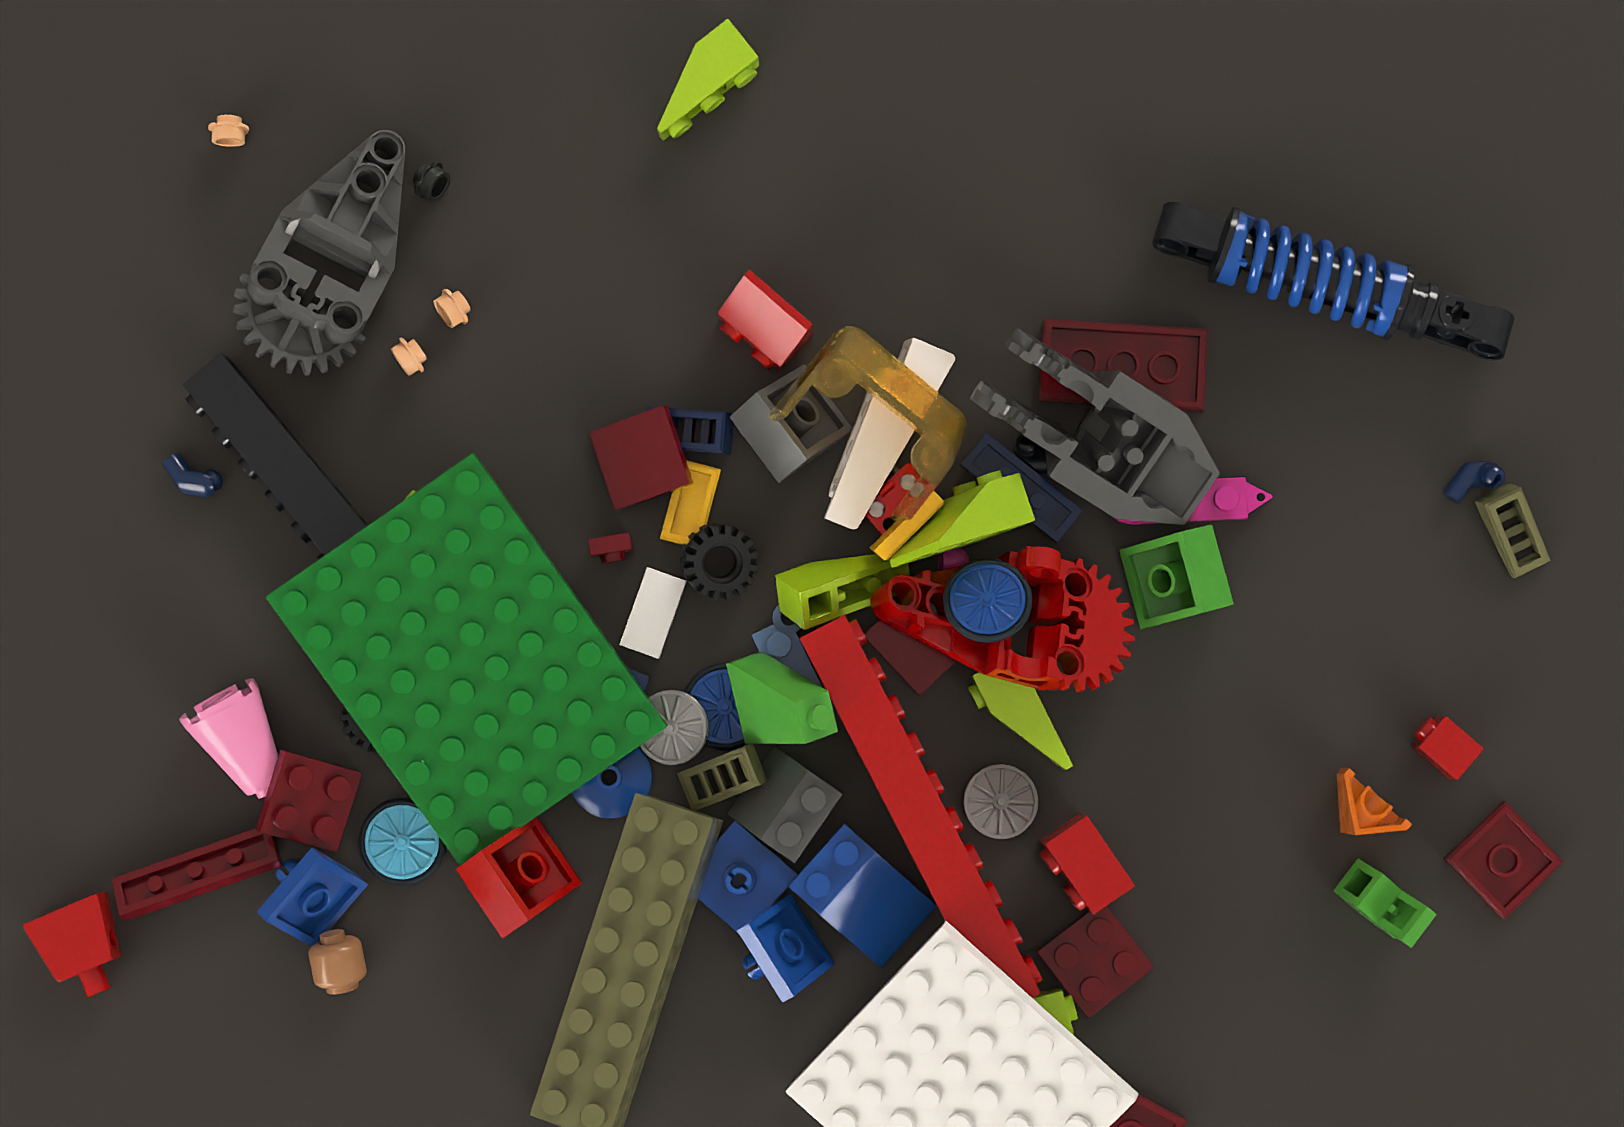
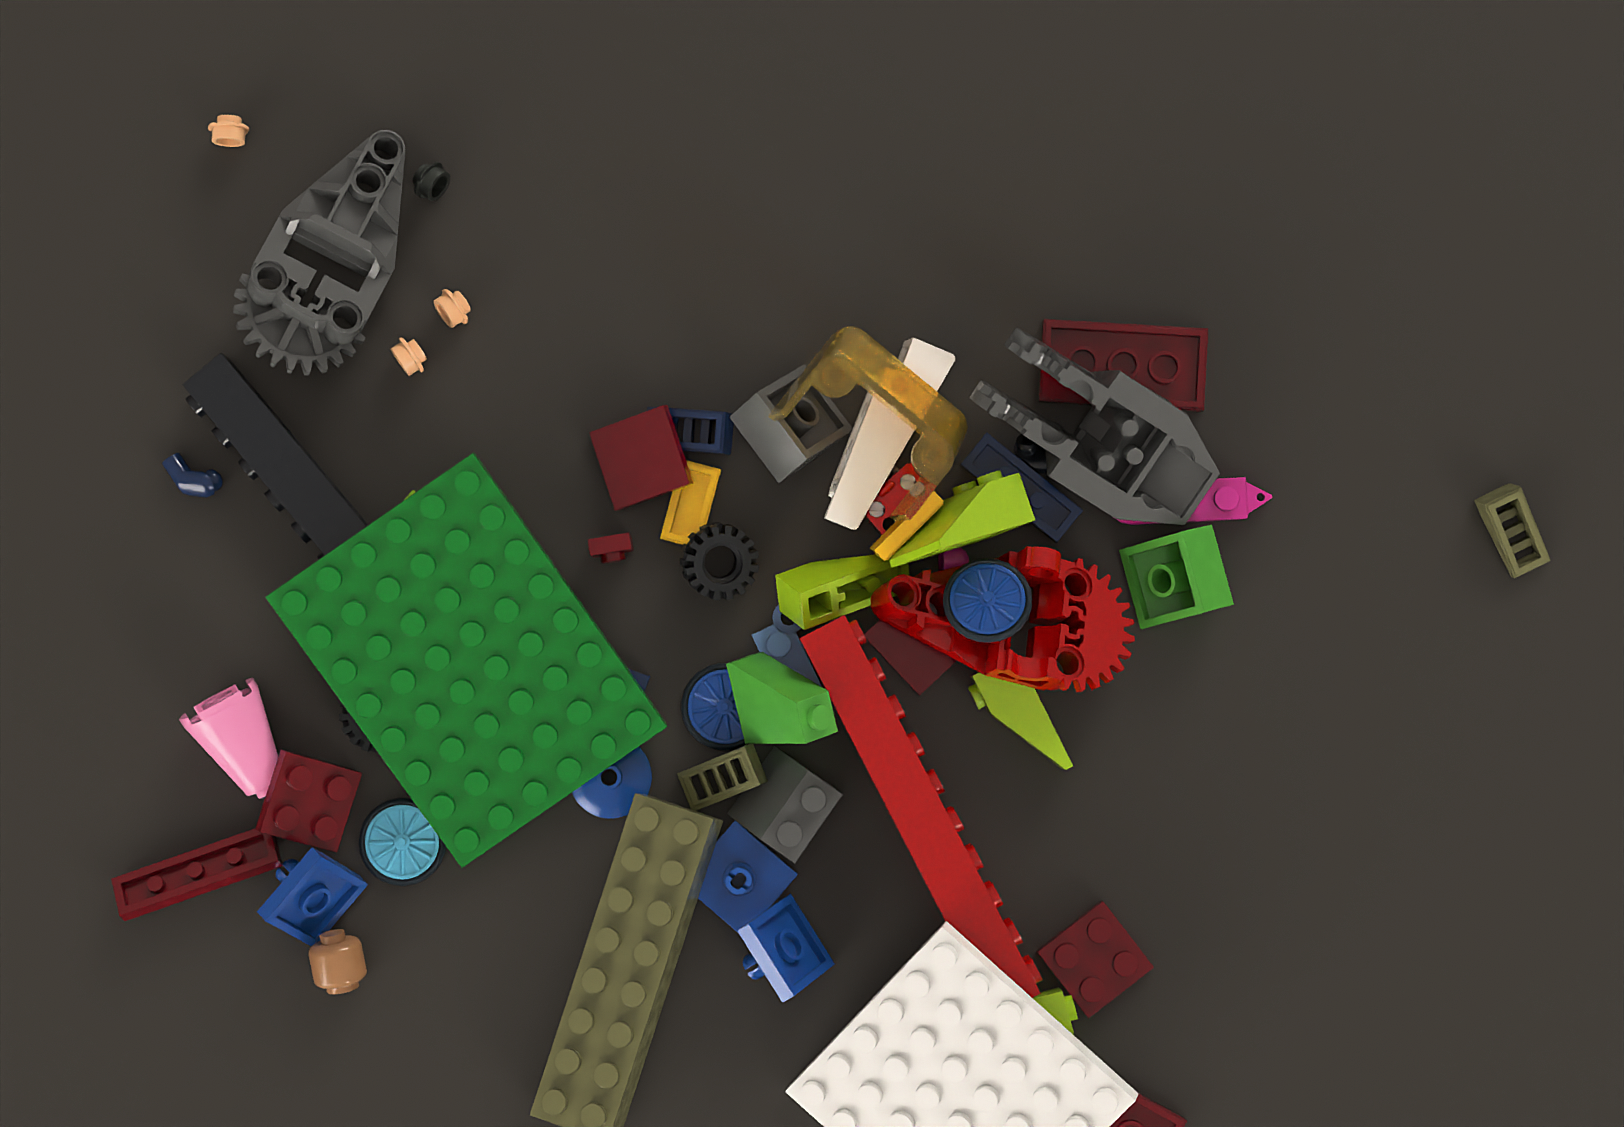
(78, 941): red torso -> none
(518, 876): red slope -> none
(653, 612): white tile -> none
(685, 729): light grey wheel -> none
(712, 69): lime slope -> none
(764, 322): slope -> none
(862, 895): blue slope -> none
(1000, 801): light grey wheel -> none
(1085, 863): red brick -> none
(1363, 810): orange slope -> none
(1379, 293): piece -> none
(1384, 903): bright green brick -> none
(1446, 746): red brick -> none
(1473, 475): dark blue arm -> none
(1503, 860): dark red tile -> none

